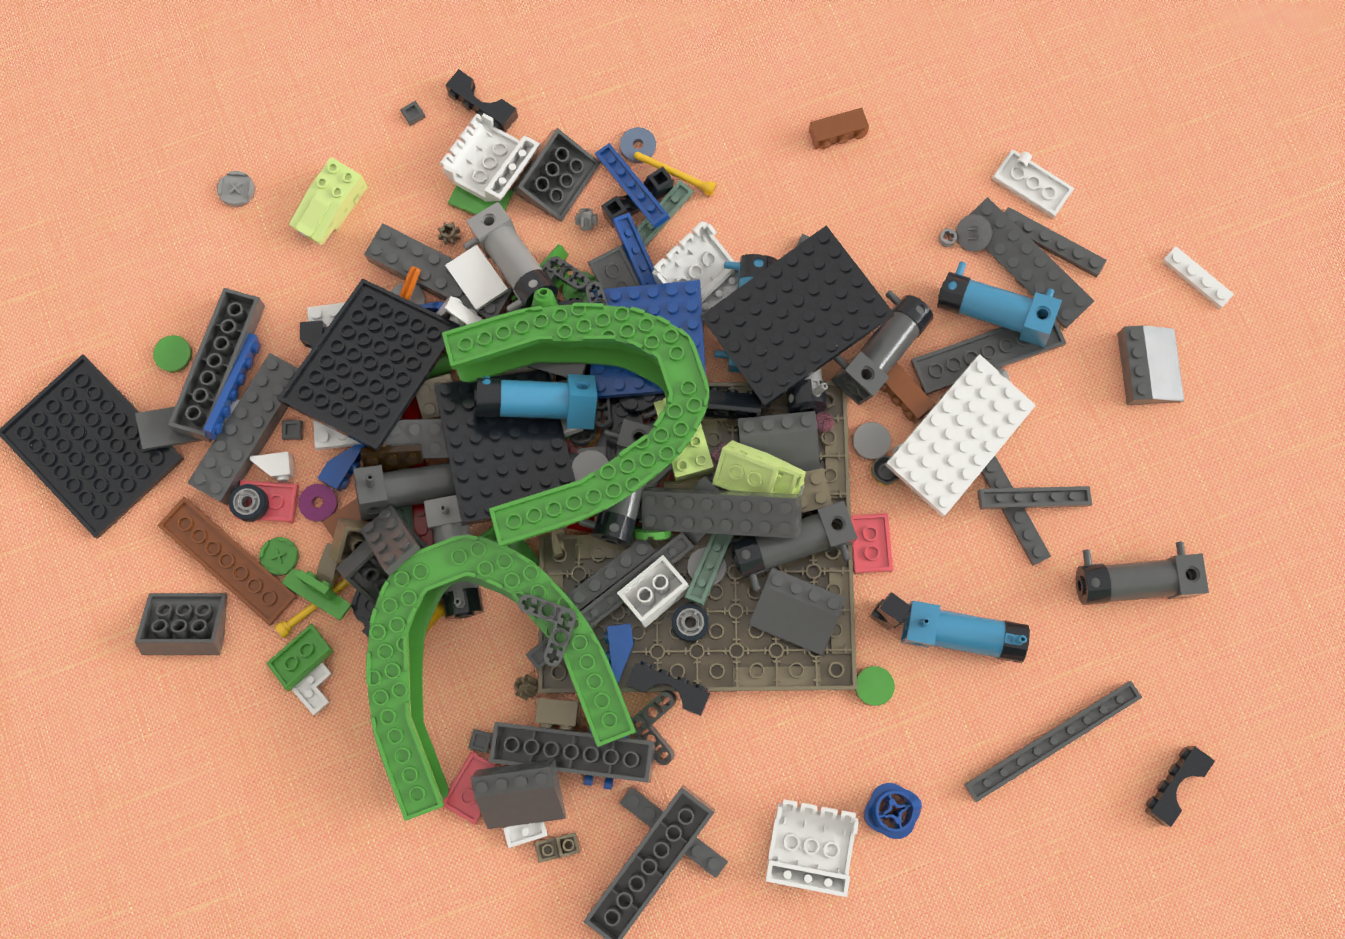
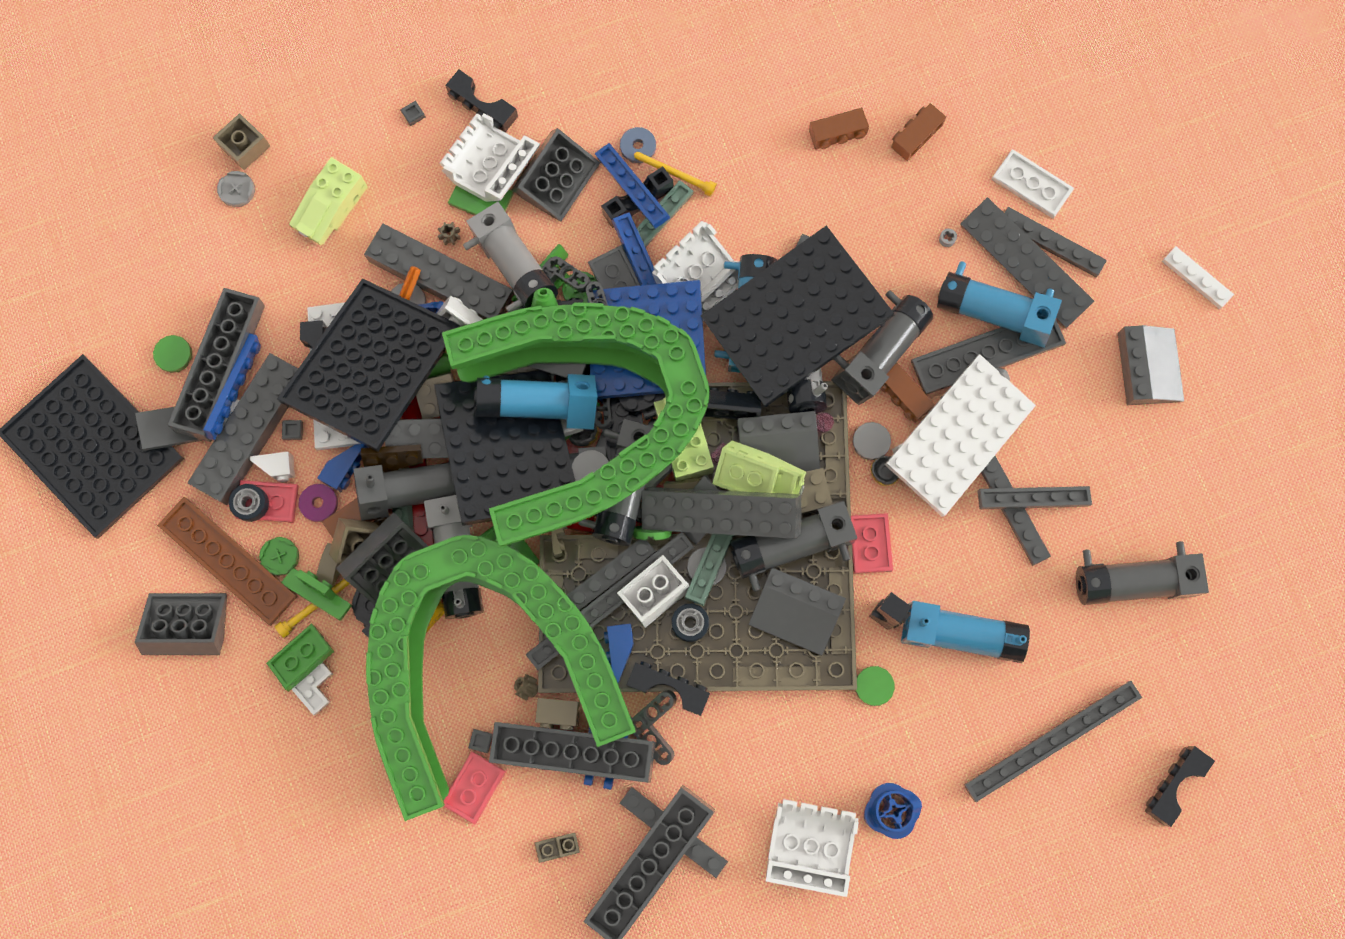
(241, 141): none -> dark tan brick
(390, 539): dark grey plate -> none
(476, 278): white tile -> none
(519, 794): dark grey slope -> none
(524, 833): white plate -> none
(555, 618): dark grey beam -> none
(586, 219): light grey gear -> none
(918, 131): none -> dark orange brick
(974, 232): flat silver piece -> none
(1024, 159): white piece -> none

